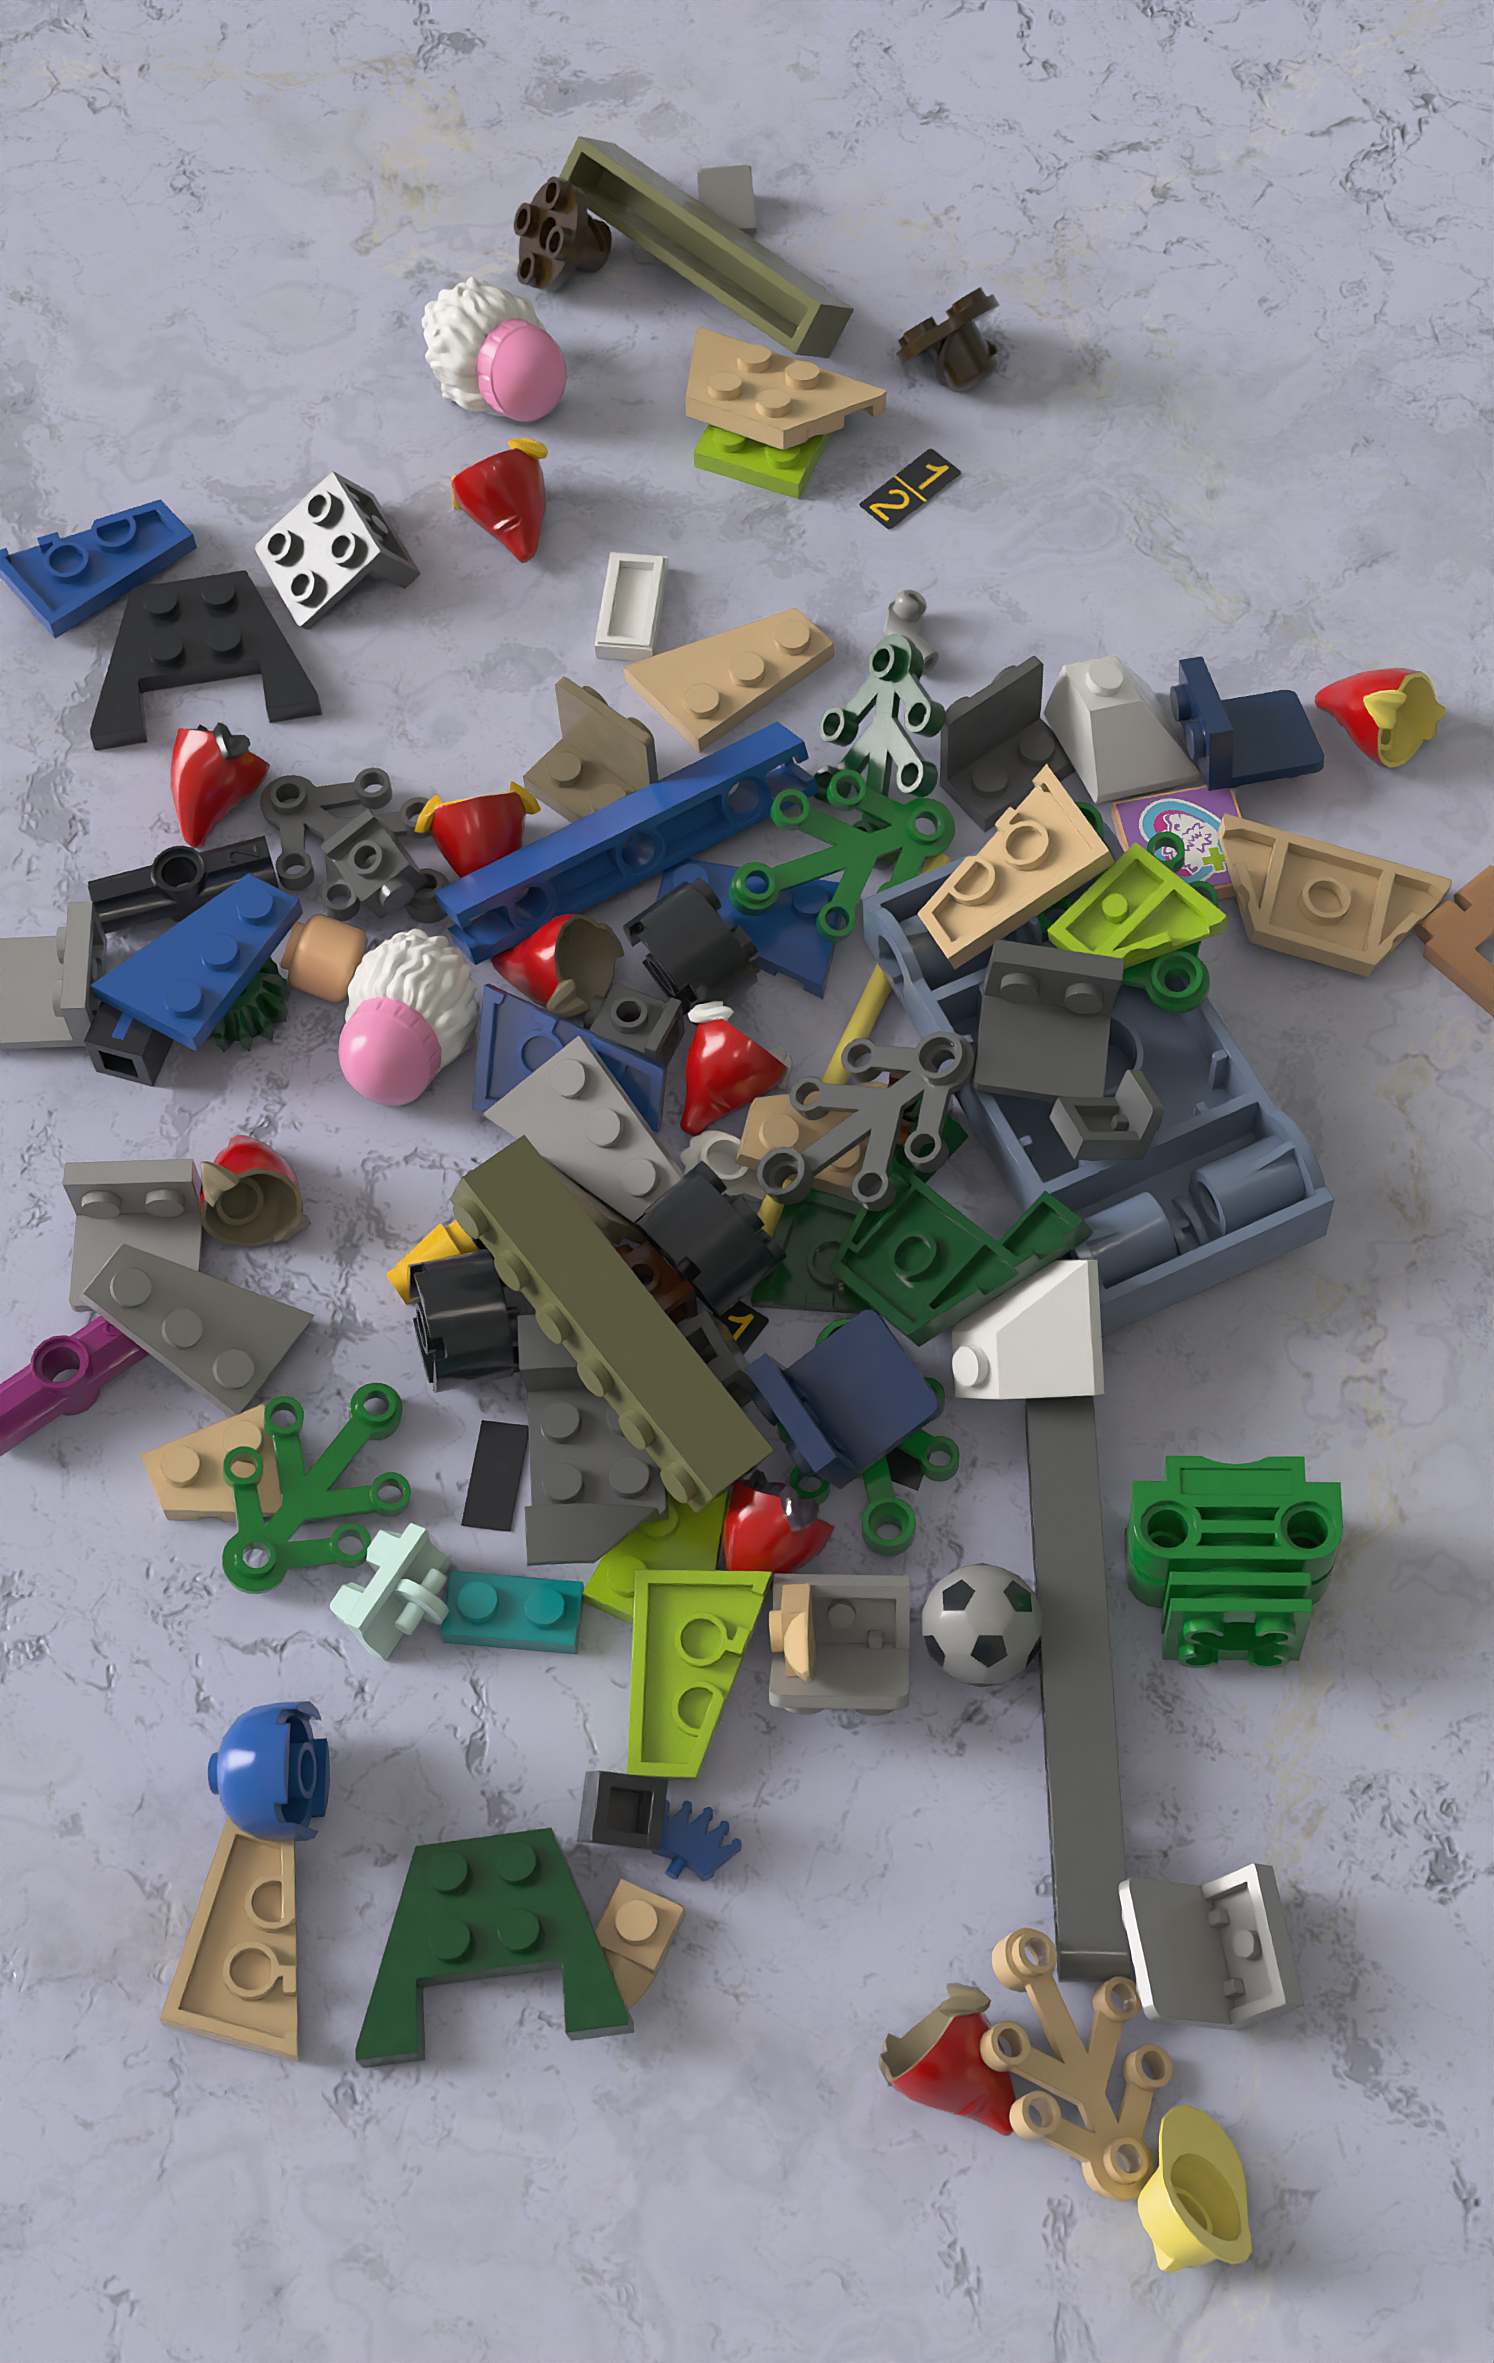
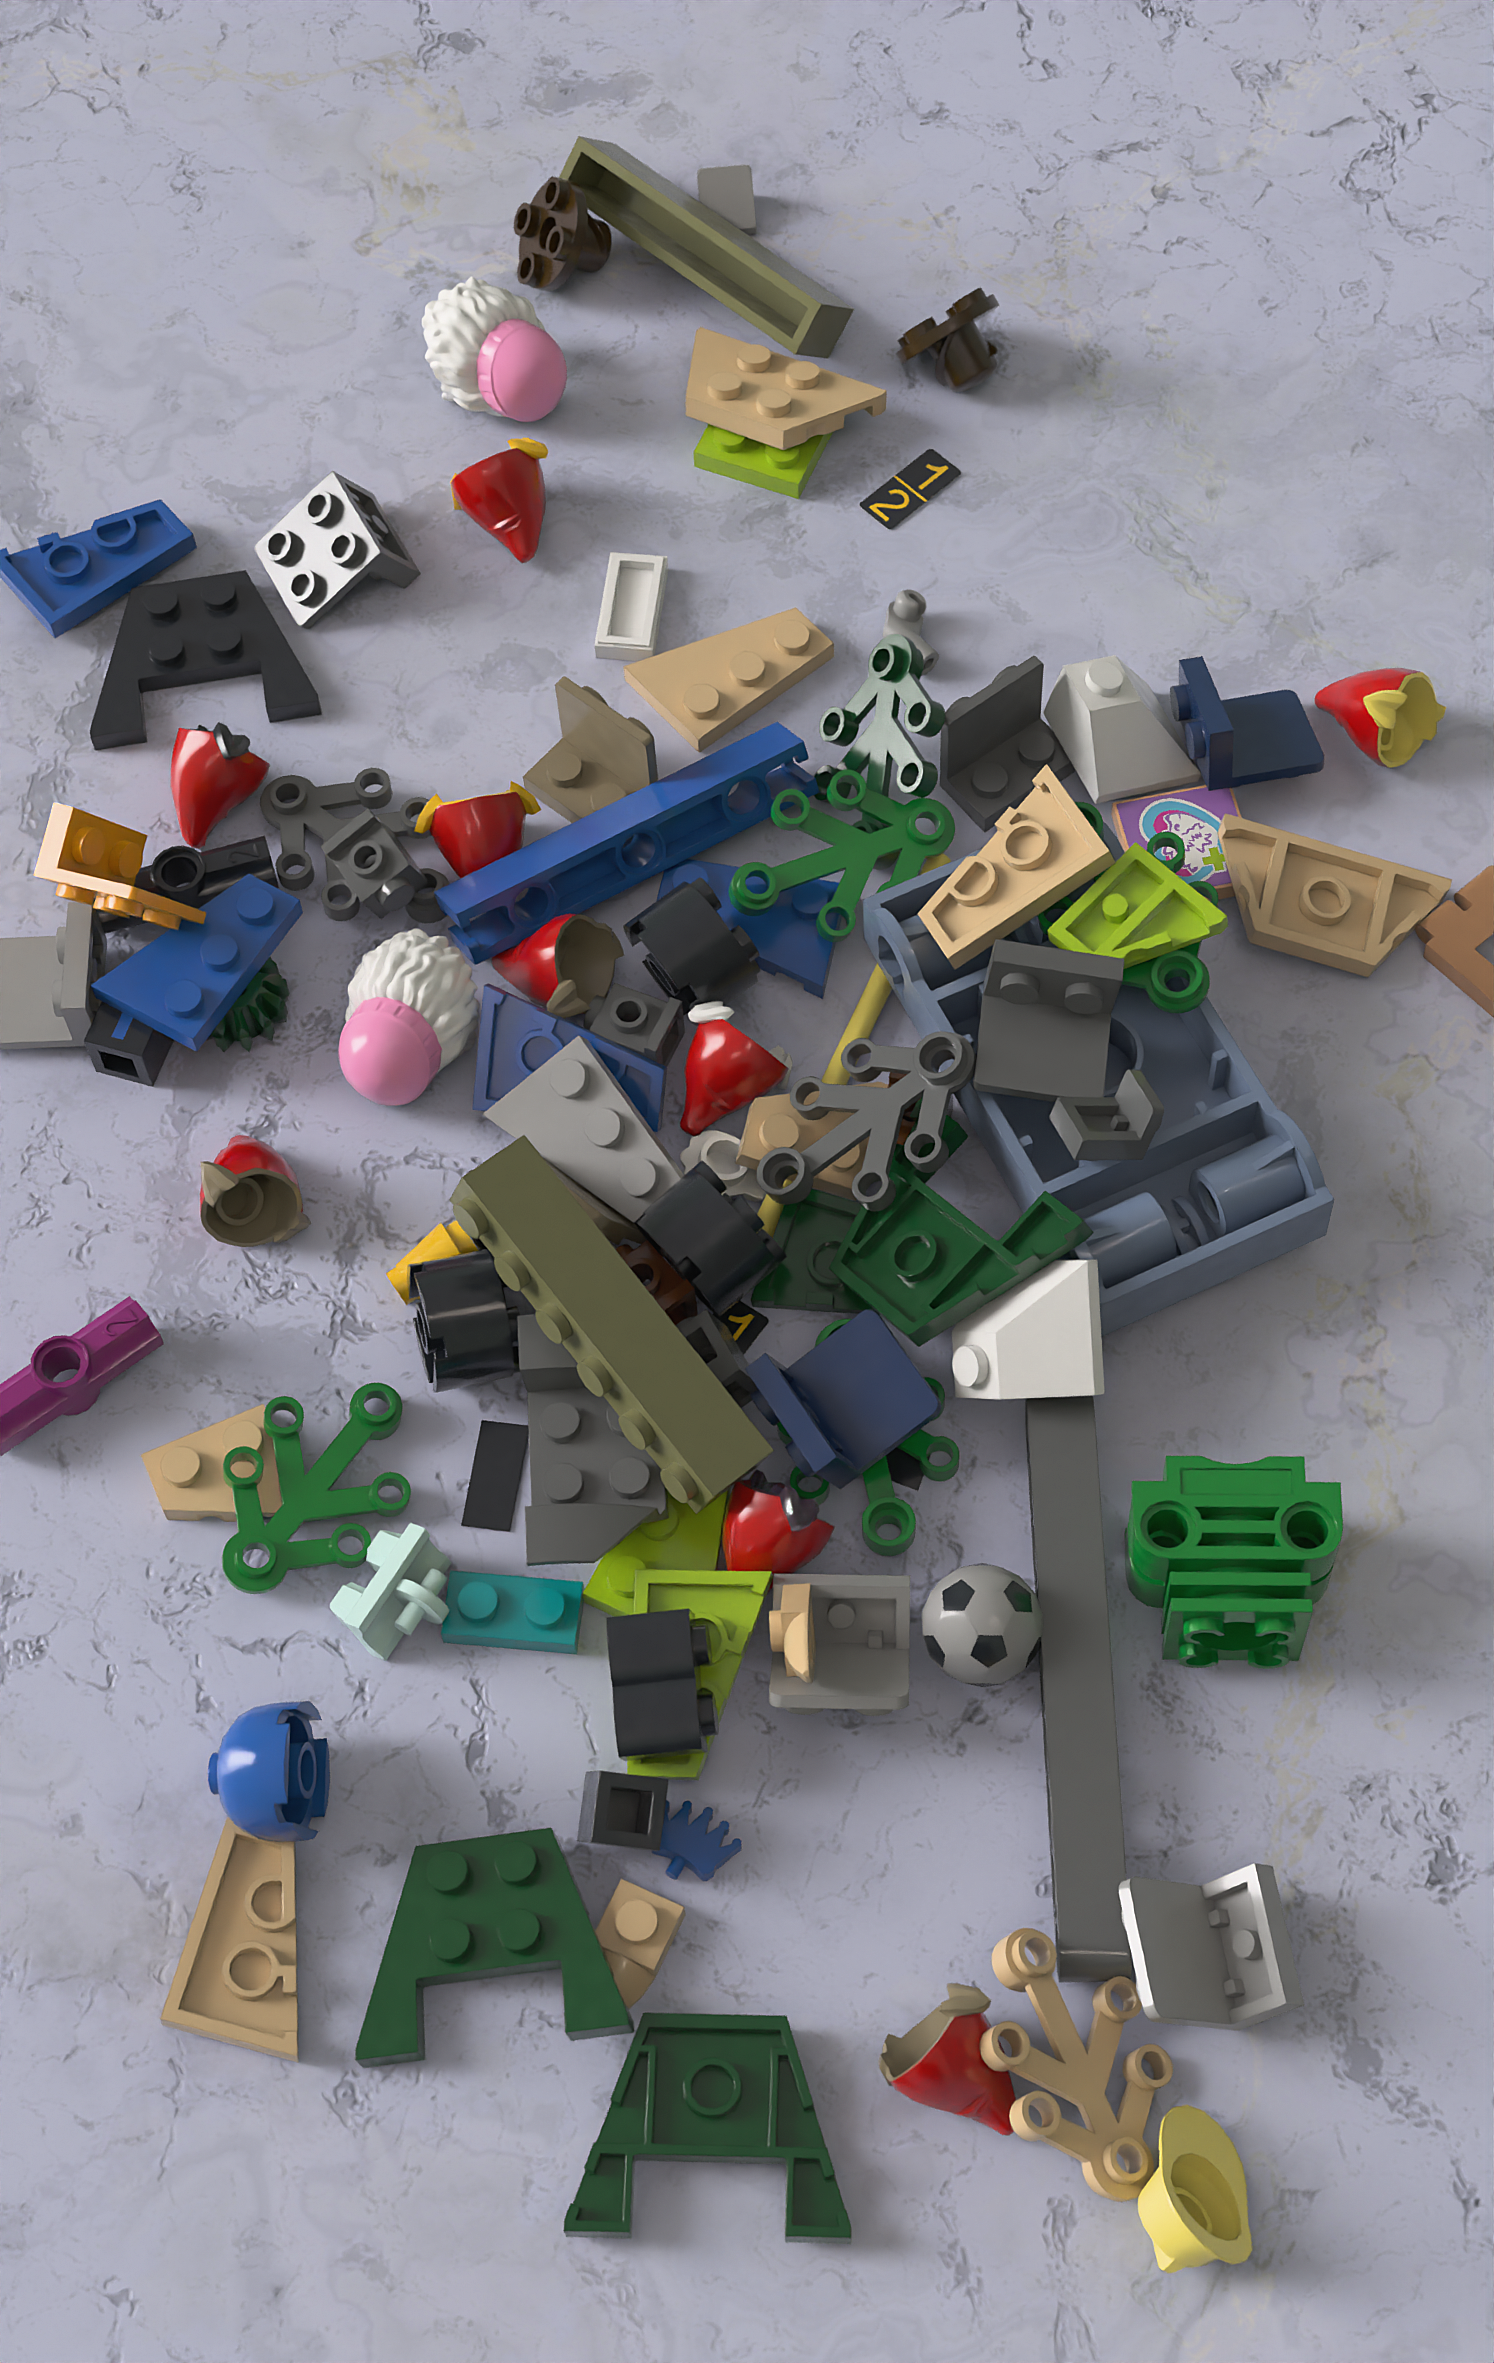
(101, 861): none -> light orange bracket
(135, 1204): light grey bracket -> none
(195, 1324): light grey wing -> none
(324, 957): light nougat head -> none
(659, 1684): none -> black brick
(711, 2094): none -> dark green wing

